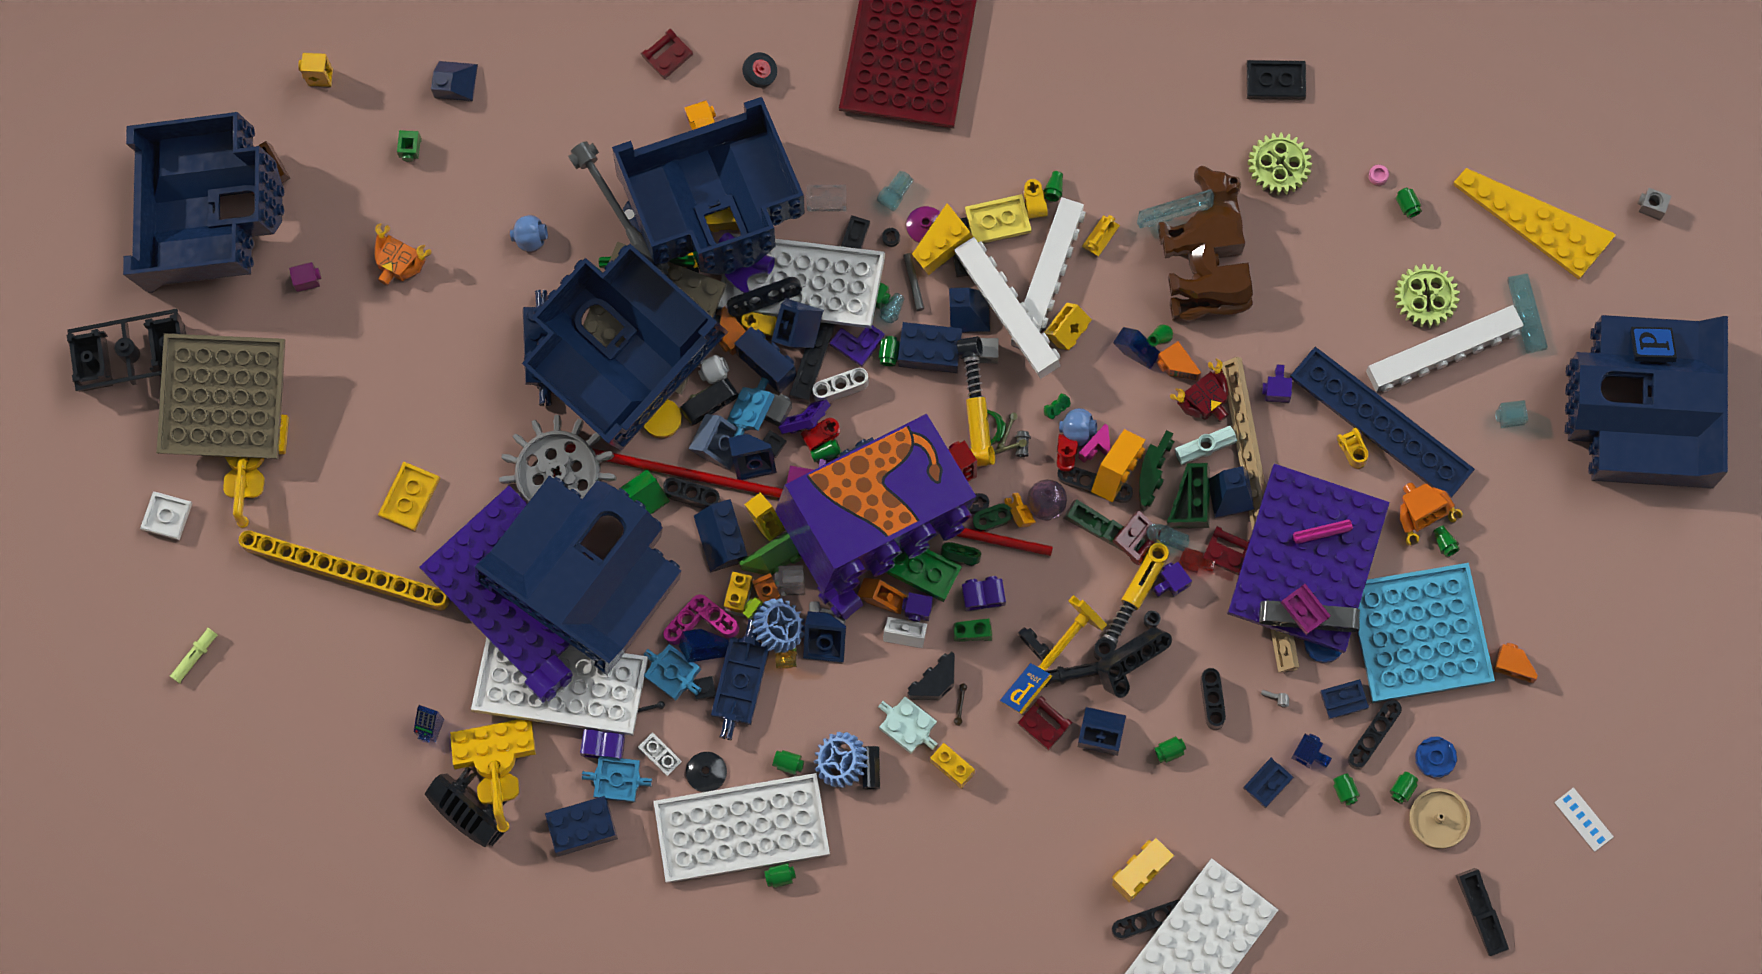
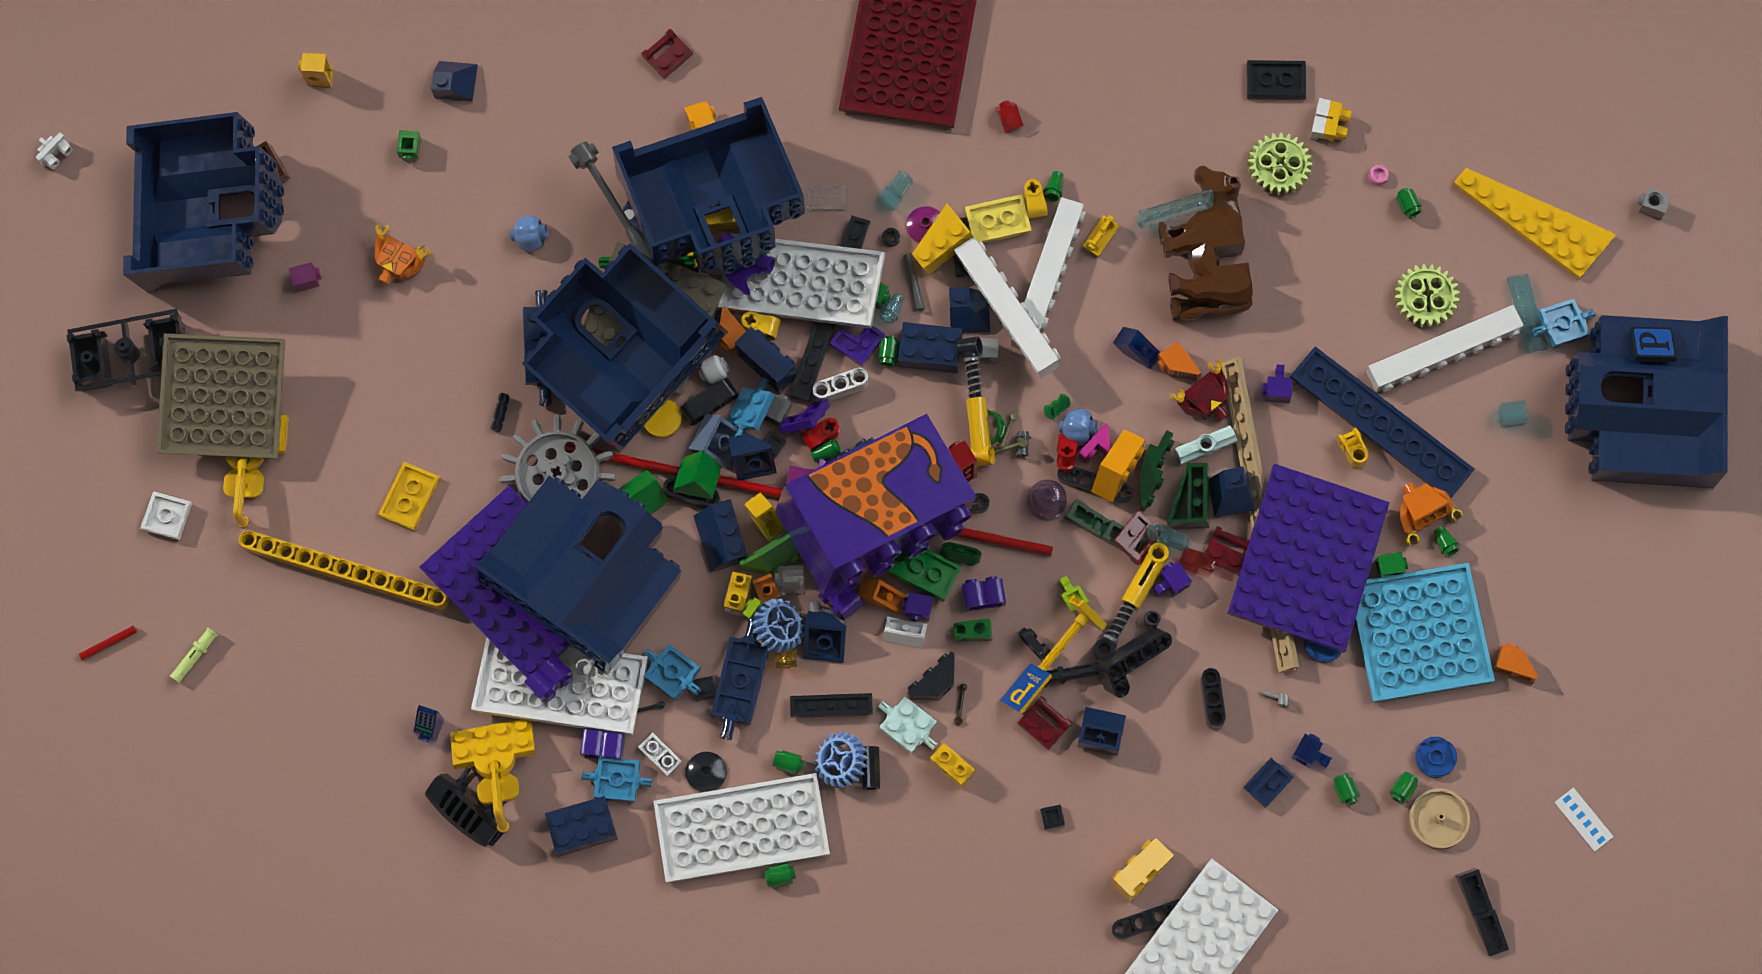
(51, 148): none -> white hips
(107, 643): none -> red bar
(500, 412): none -> black axle
(698, 475): none -> green slope
(702, 613): dark pink beam -> none
(702, 645): clear blue slope -> none
(759, 70): black wheel -> none
(763, 294): black beam -> none
(797, 324): dark blue slope -> none
(831, 705): none -> black plate
(991, 516): dark green plate -> none
(1009, 115): none -> red bracket
(1020, 512): light orange plate -> none
(1052, 816): none -> black tile
(1068, 326): yellow brick -> none
(1070, 591): none -> lime plate
(1161, 335): green cone -> none
(1170, 749): green brick -> none
(1305, 609): magenta plate -> none
(1322, 531): dark pink axle -> none
(1326, 121): none -> yellow hips
(1342, 618): dark grey beam -> none
(1344, 699): dark blue plate -> none
(1376, 735): black beam -> none
(1391, 564): none -> green brick
(1563, 322): none -> dark azure plate

